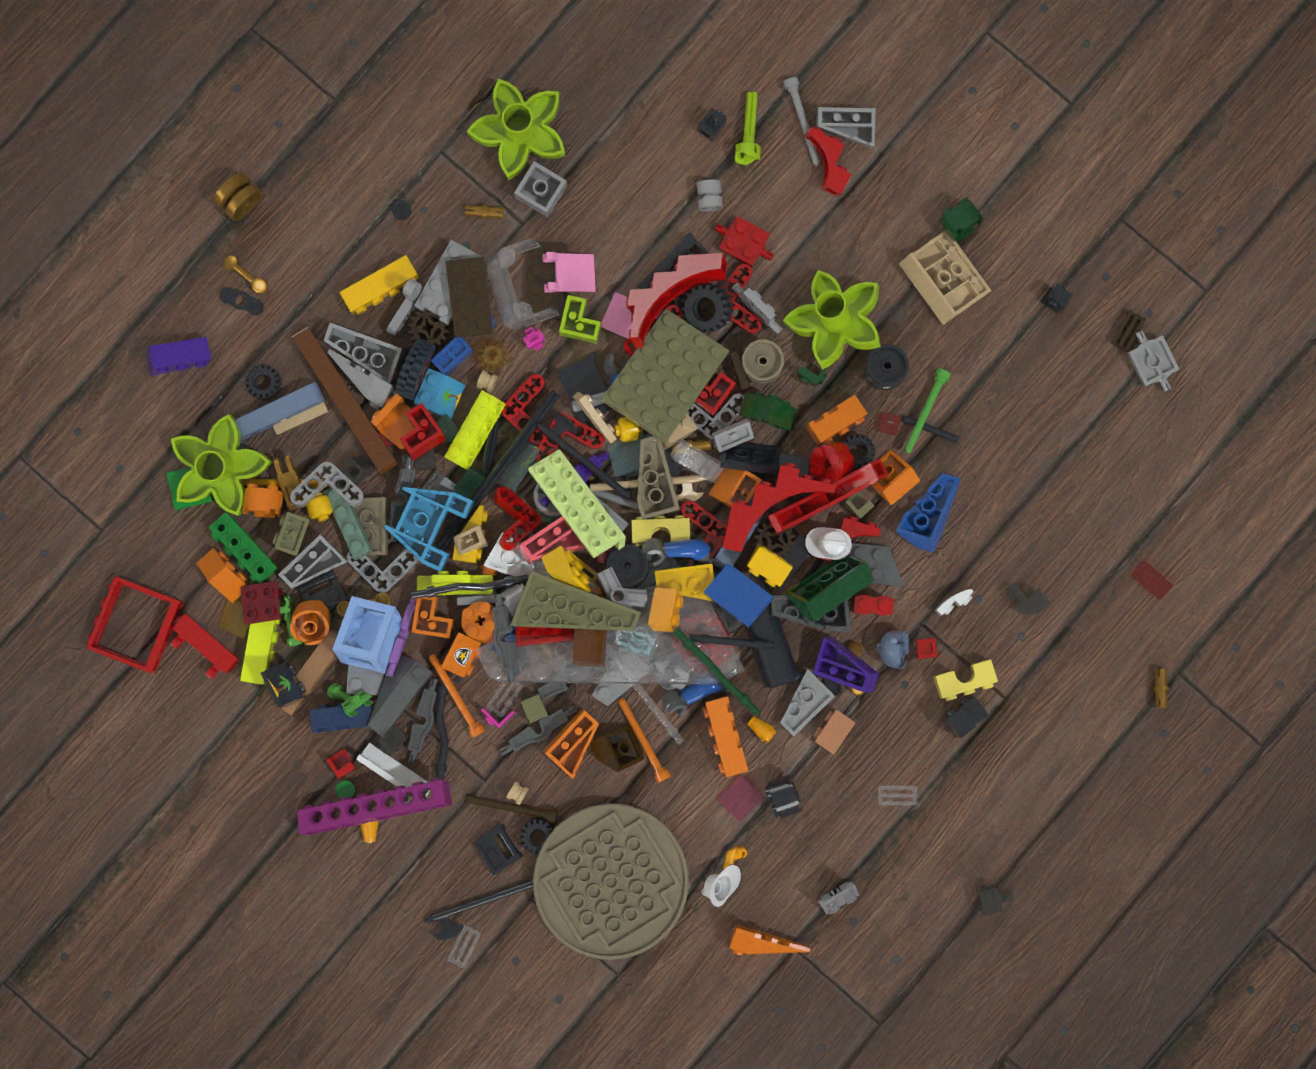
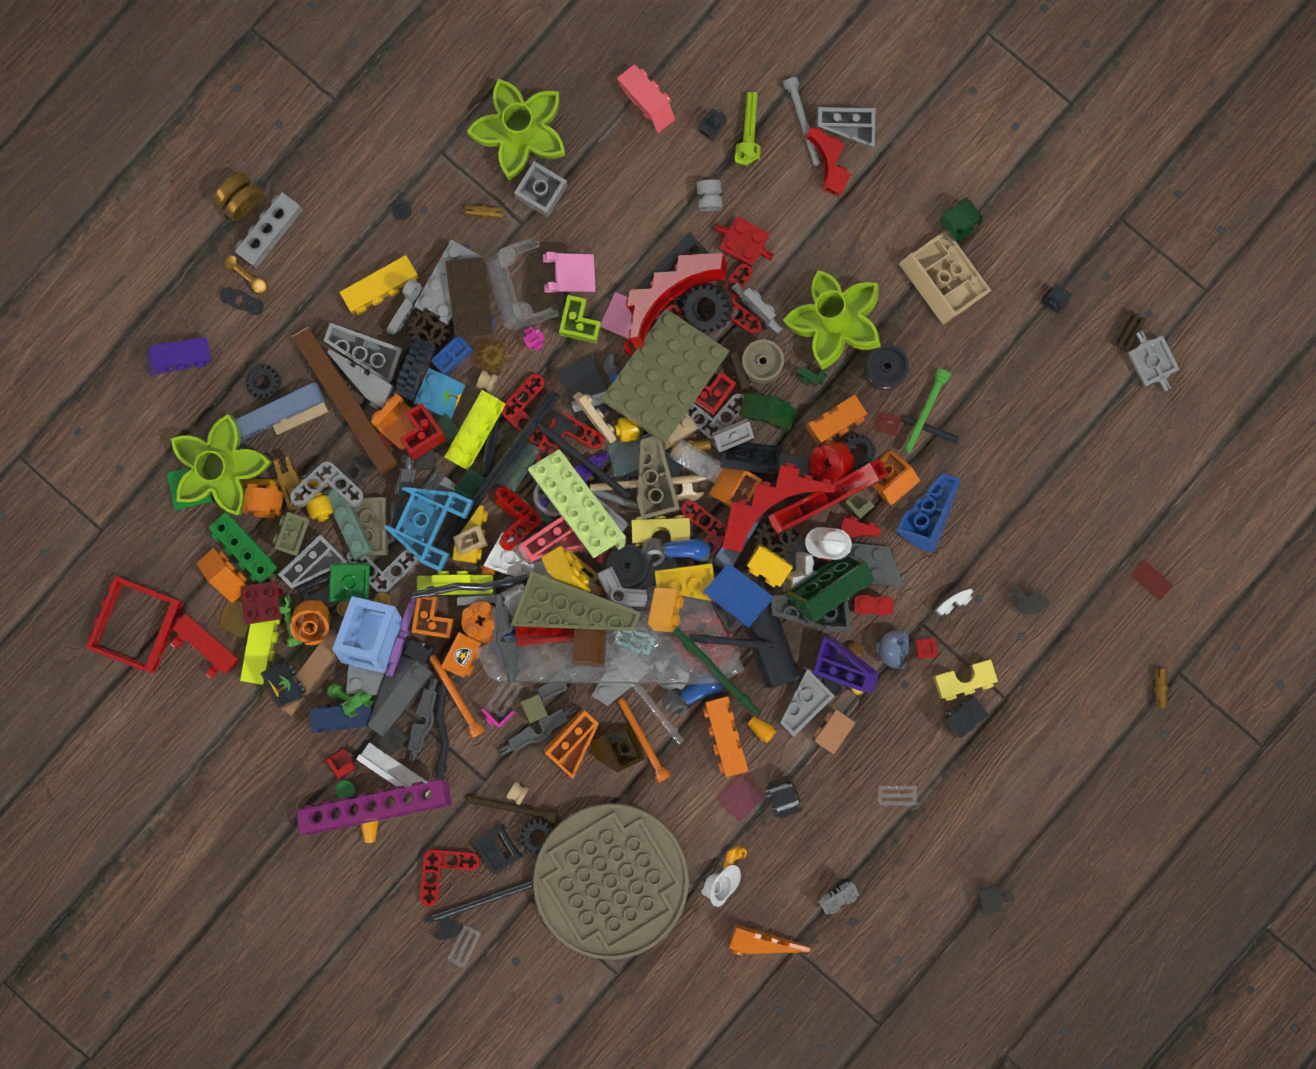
(255, 256): none -> light grey brick
(348, 581): none -> green tile
(418, 650): none -> black brick
(442, 863): none -> red beam
(647, 97): none -> coral wedge
(804, 569): none -> white brick

